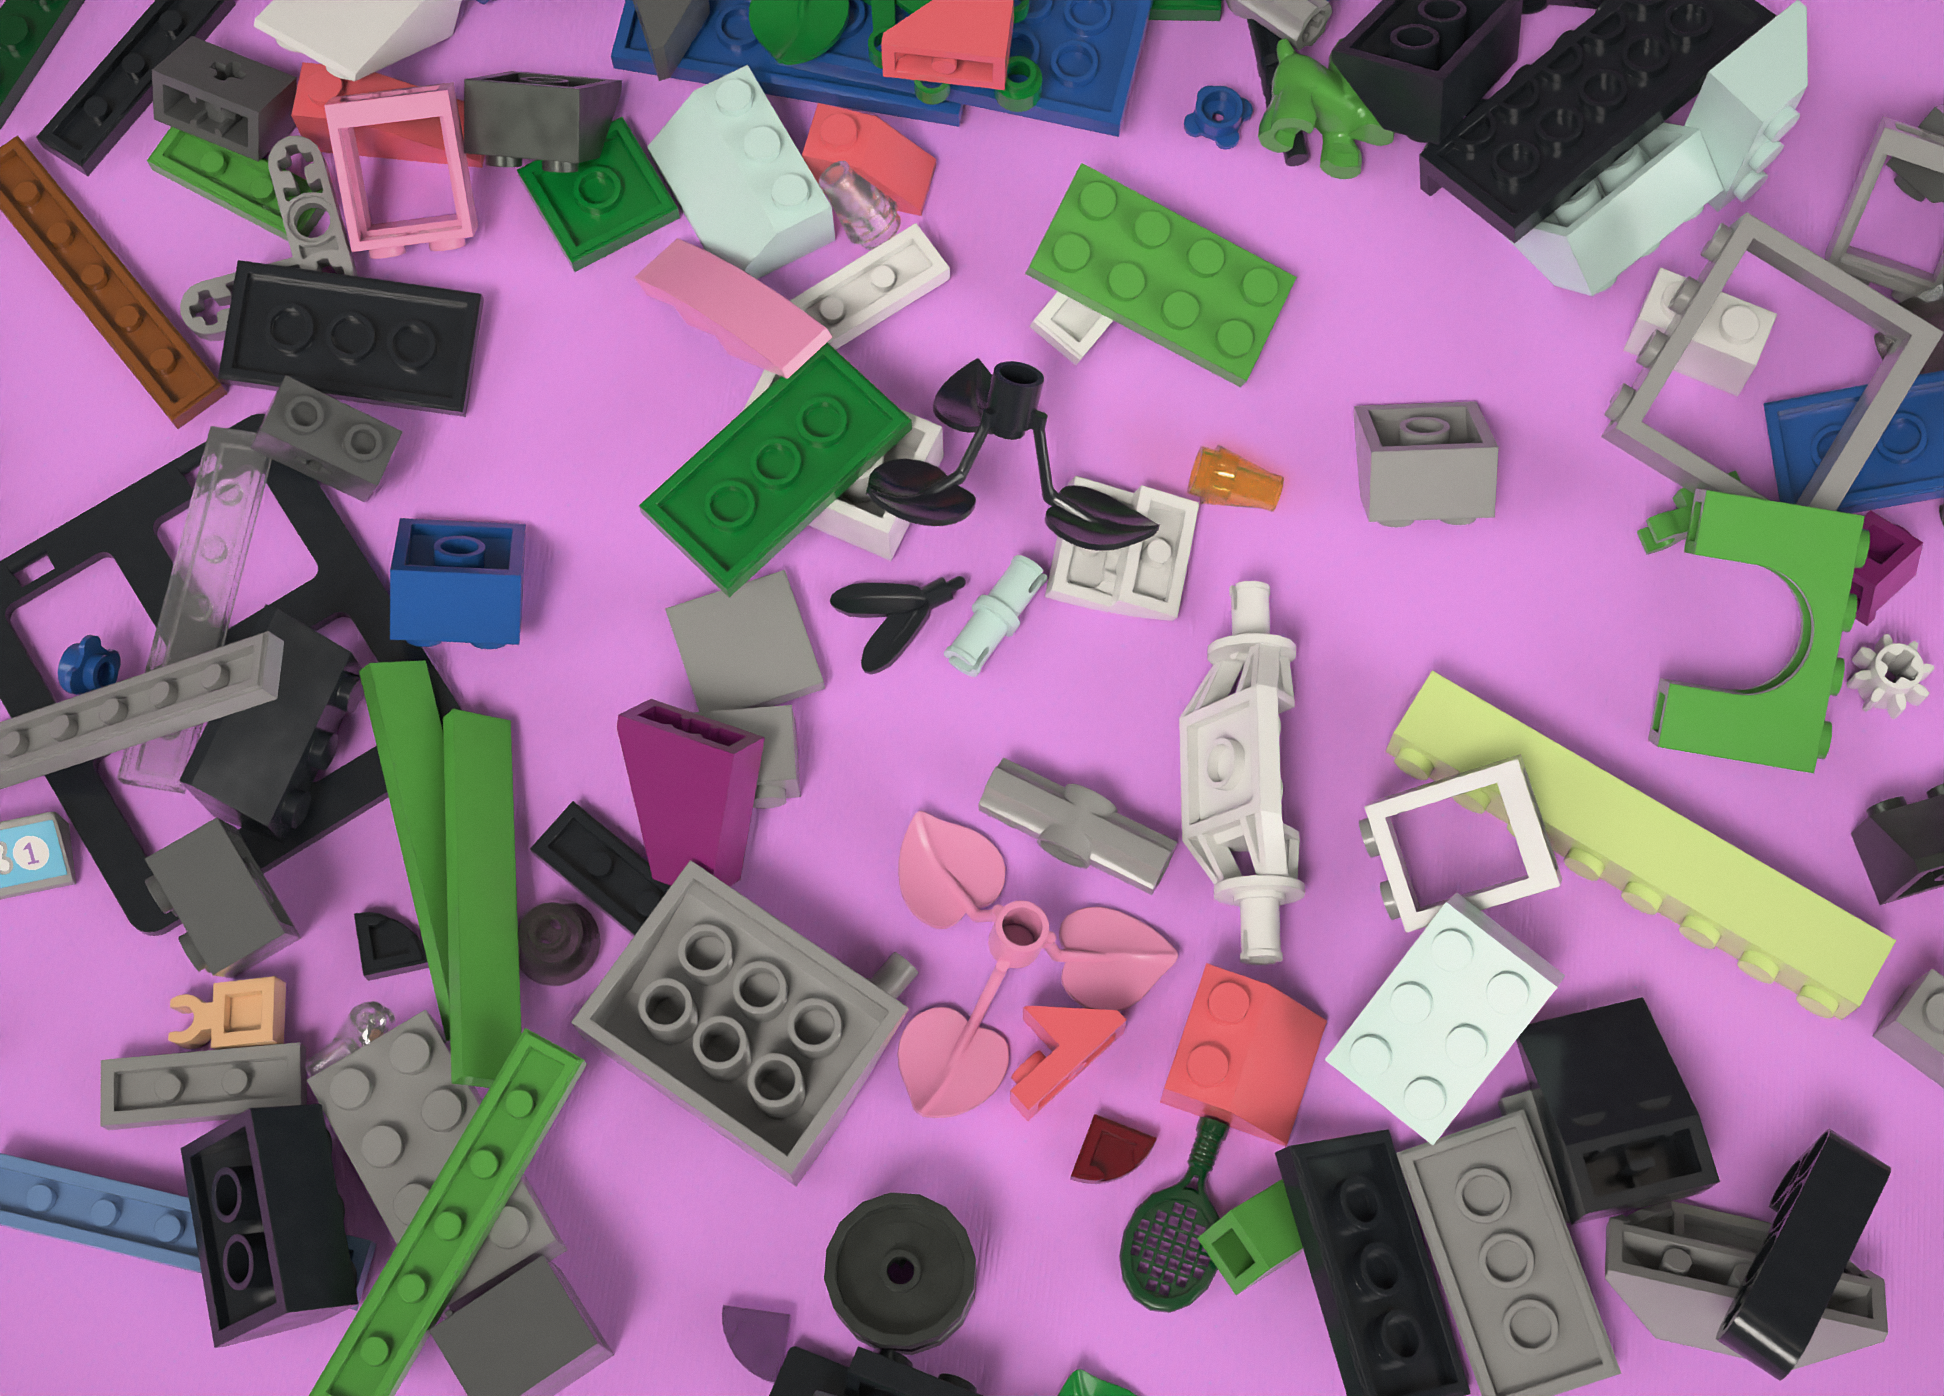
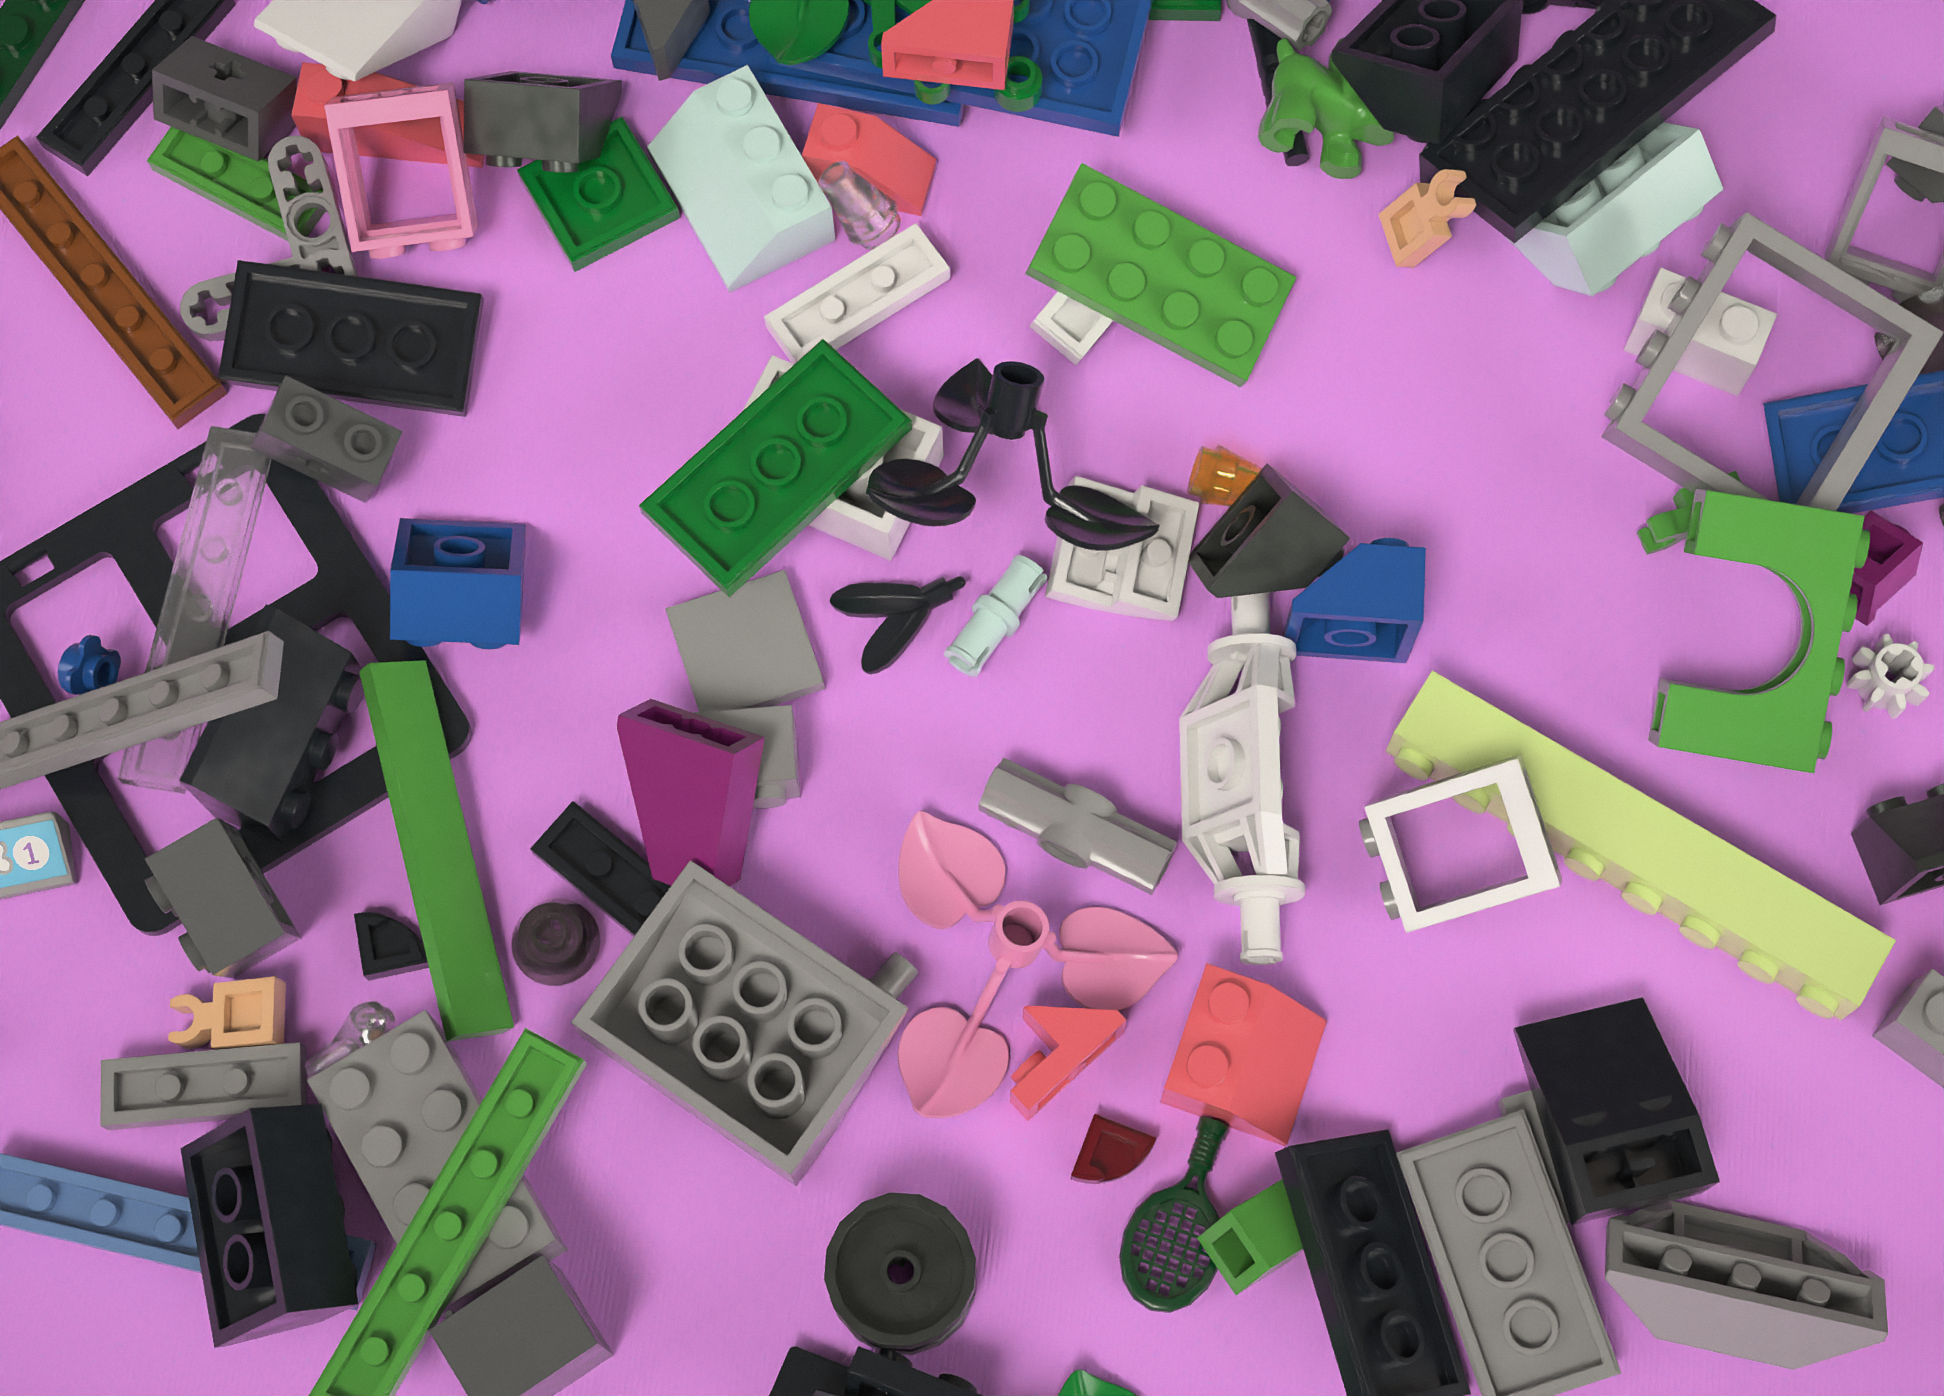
(480, 896): bright green tile -> none
(734, 307): bright pink slope -> none
(757, 1339): clear purple tile -> none
(1219, 101): blue plate -> none
(1268, 541): none -> pearl dark grey slope
(1363, 605): none -> blue slope
(1419, 217): none -> light nougat plate
(1425, 463): light grey slope -> none
(1444, 1017): light aqua brick -> none
(1752, 103): light aqua slope -> none
(1816, 1228): black beam -> none

